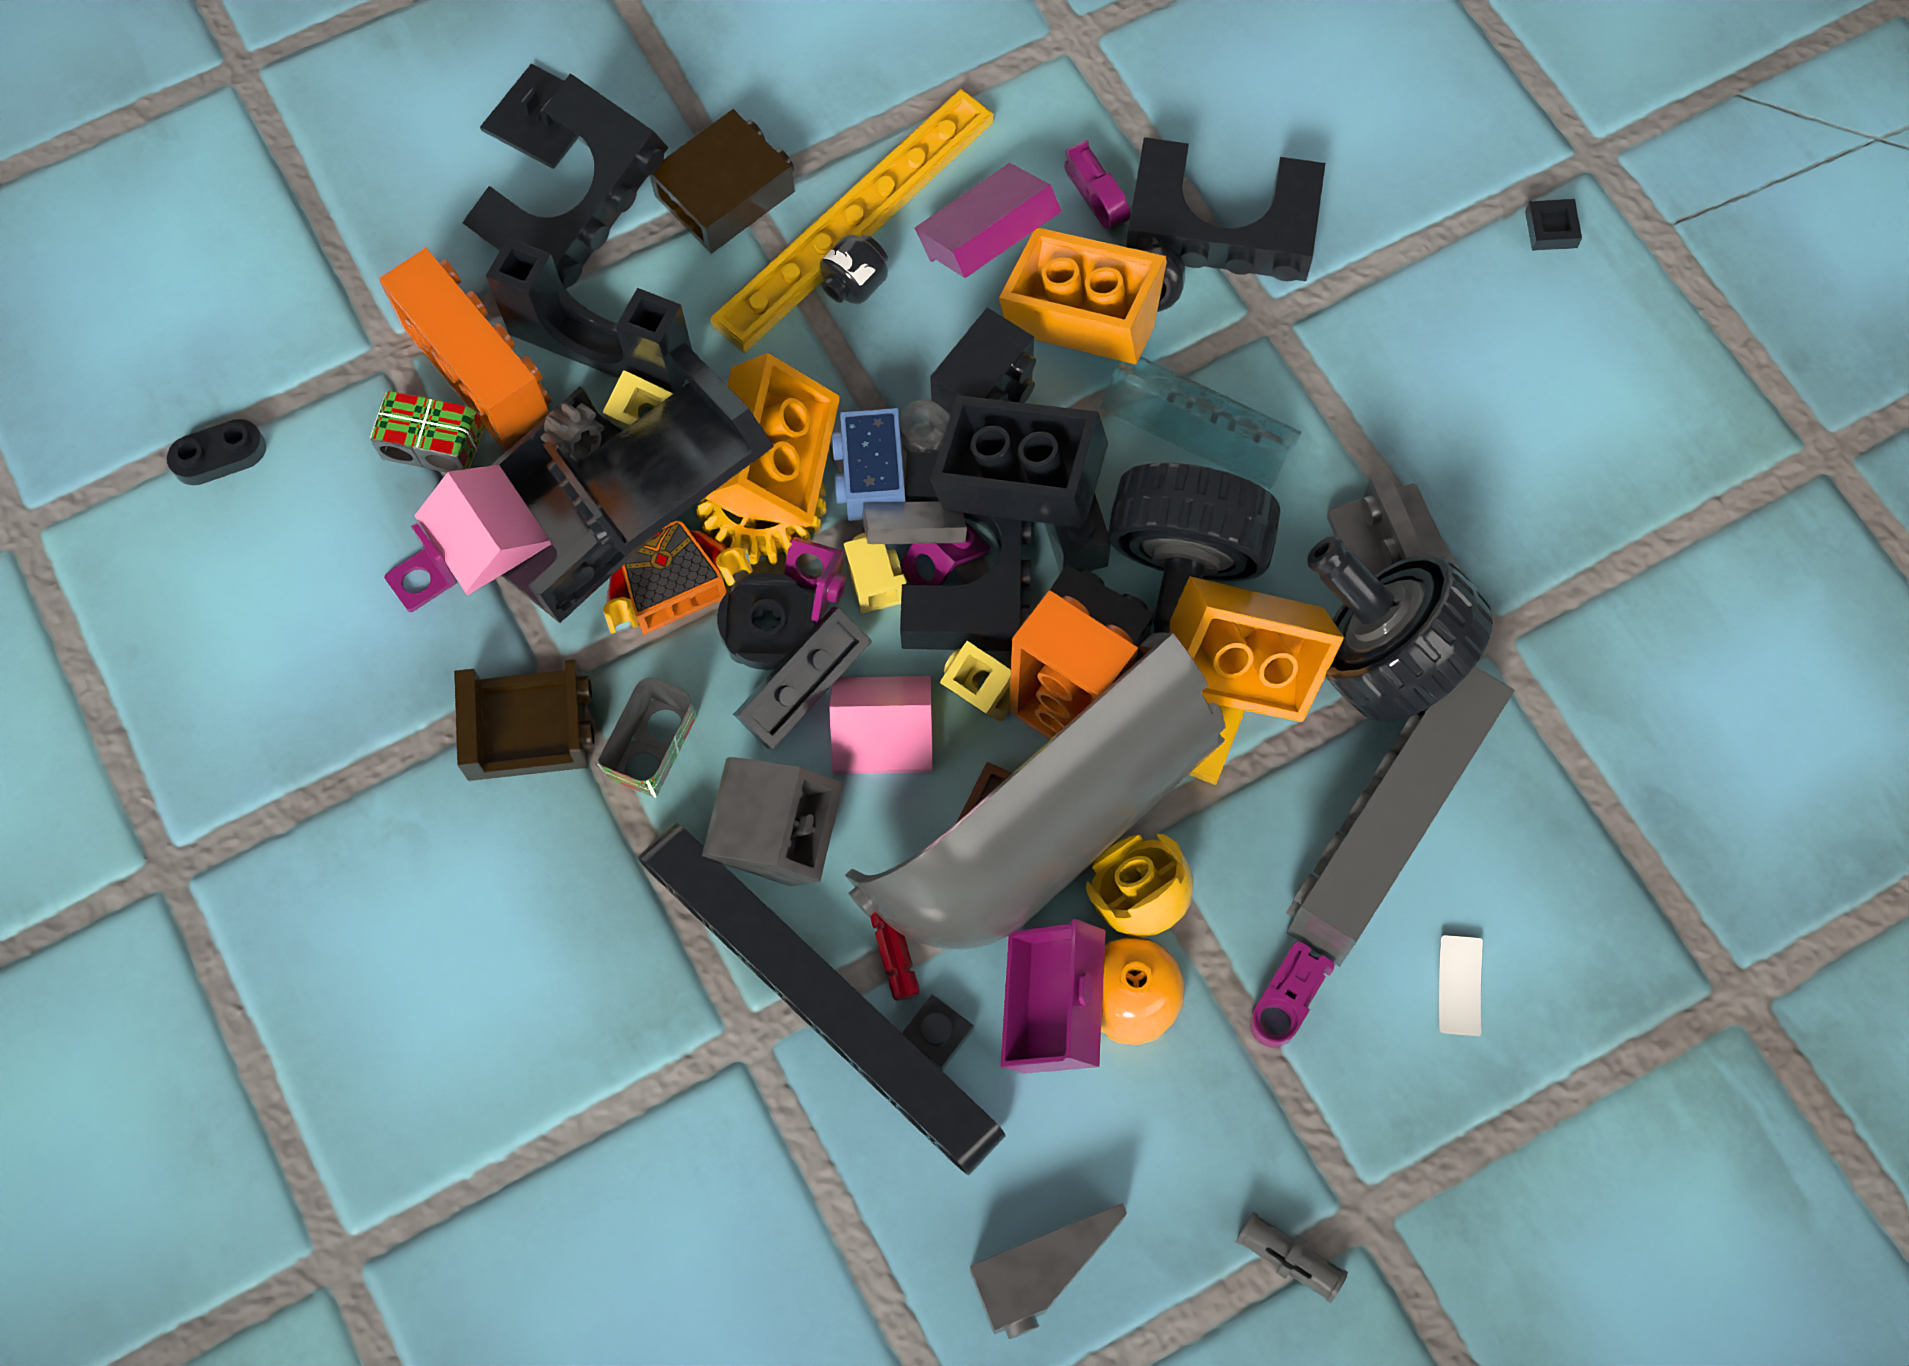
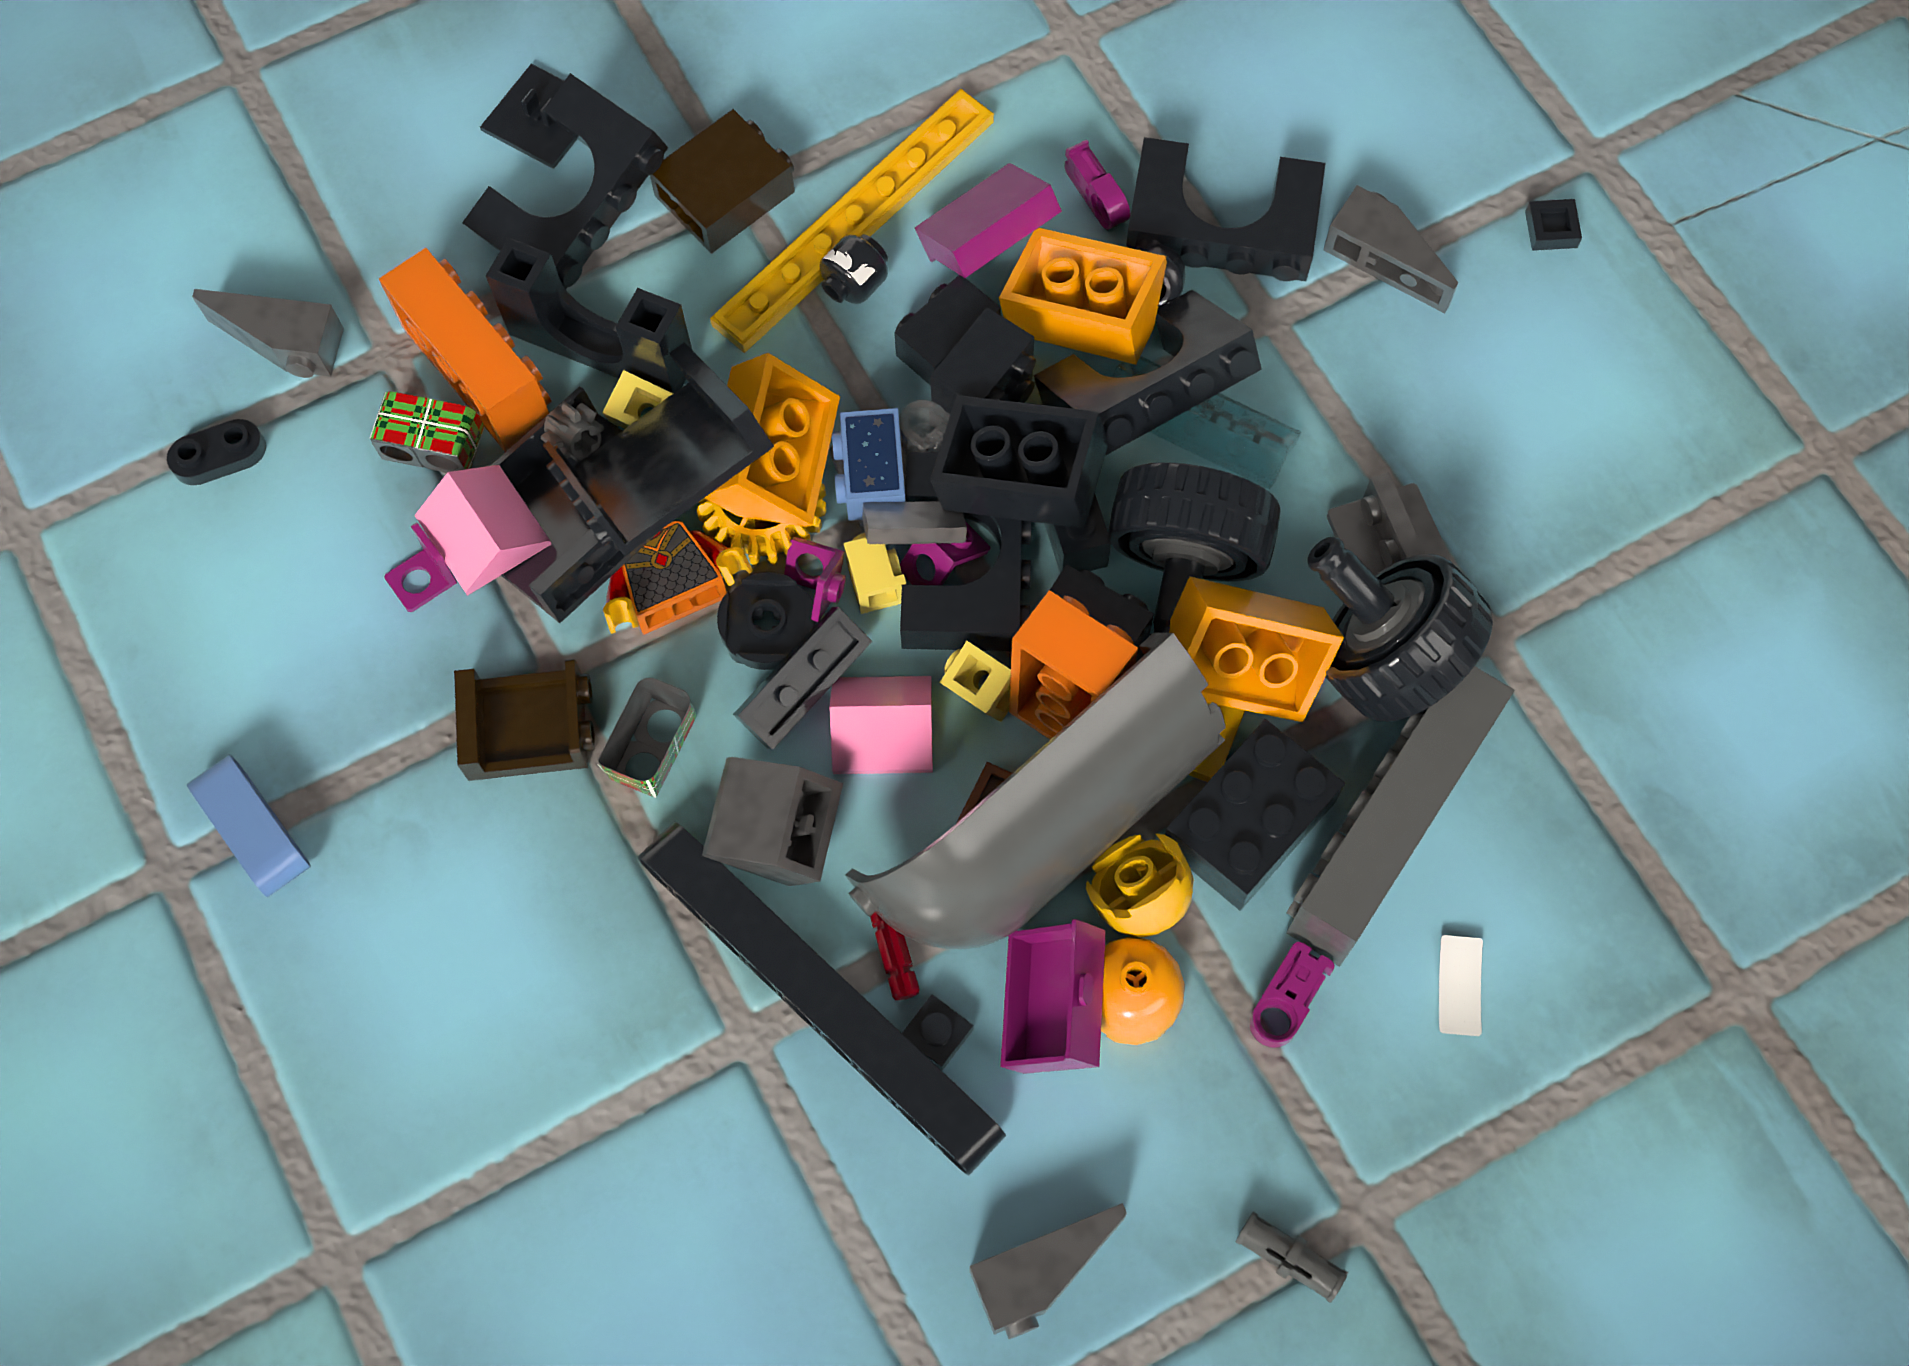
(248, 825): none -> medium blue beam
(288, 333): none -> flat silver slope
(932, 332): none -> black brick
(1209, 357): none -> black arch
(1254, 813): none -> black brick
(1387, 246): none -> flat silver slope

